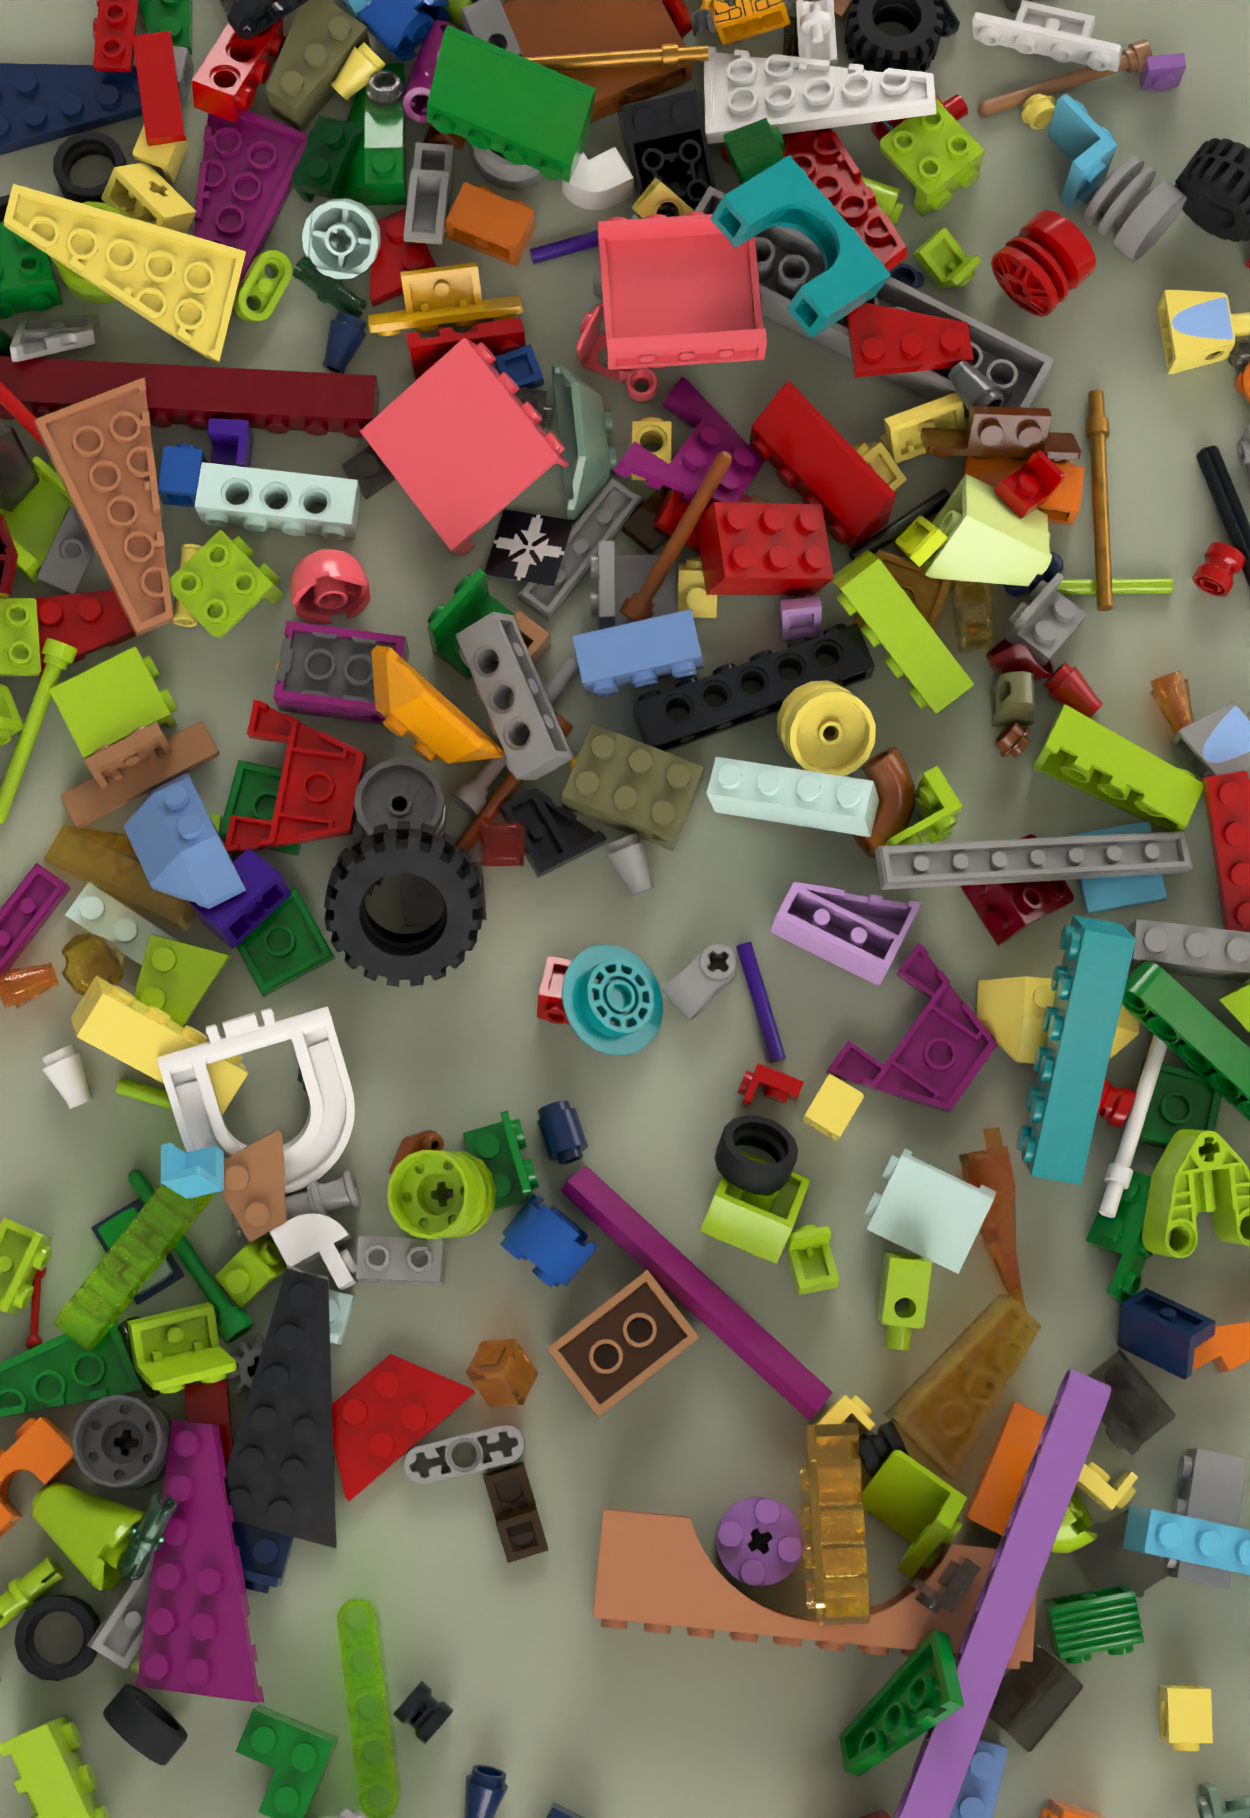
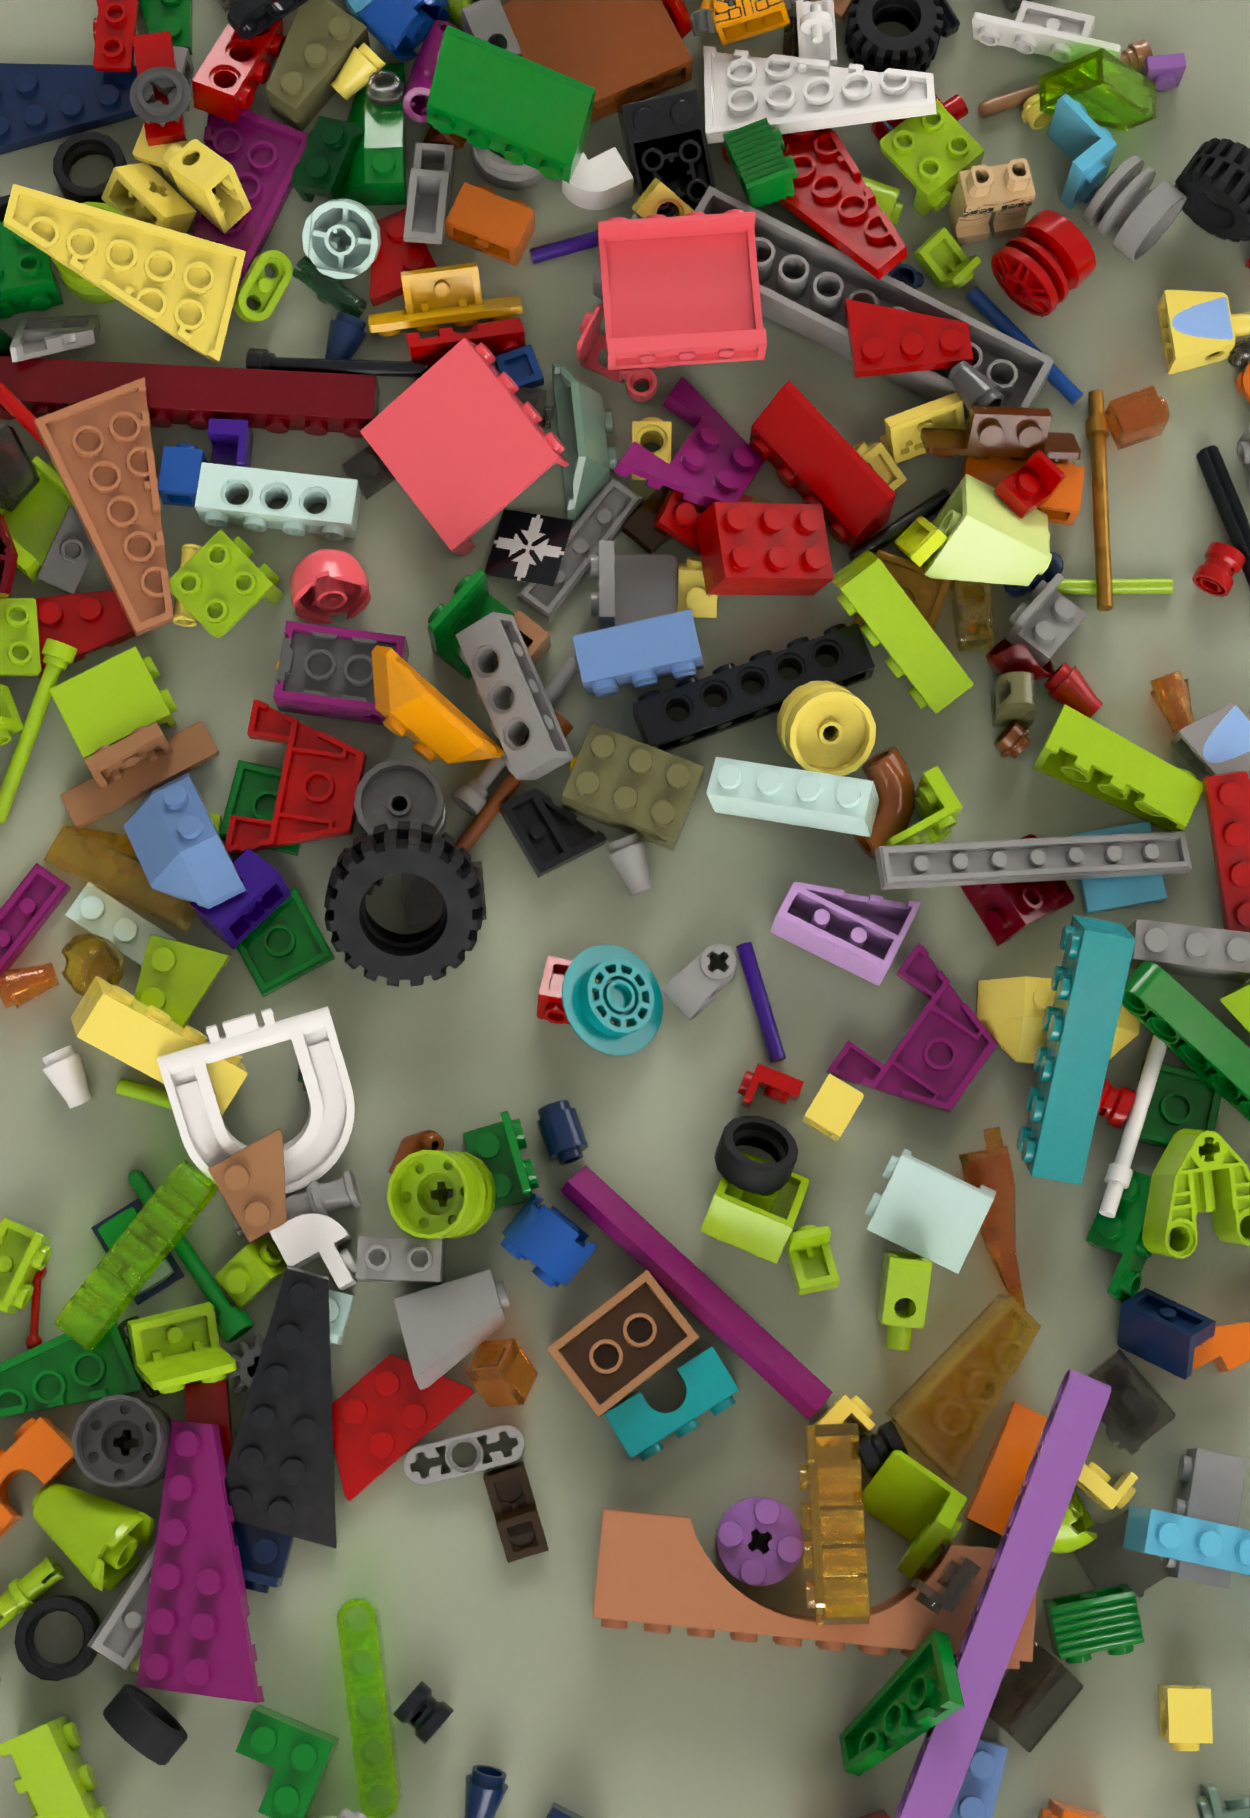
(147, 1536): clear green pin -> none
(167, 82): none -> dark grey gear
(192, 1172): medium azure panel -> none
(197, 172): none -> light yellow torso
(268, 361): none -> black piece
(449, 1322): none -> light grey slope
(501, 843): clear red panel -> none
(641, 604): dark orange piece -> none
(668, 55): pearl gold bar -> none
(706, 1388): none -> teal arch
(790, 199): teal arch -> none
(800, 617): lavender tile -> none
(991, 196): none -> tan hips
(1006, 326): none -> blue bar
(1105, 86): none -> clear neon green slope
(1137, 417): none -> clear orange brick

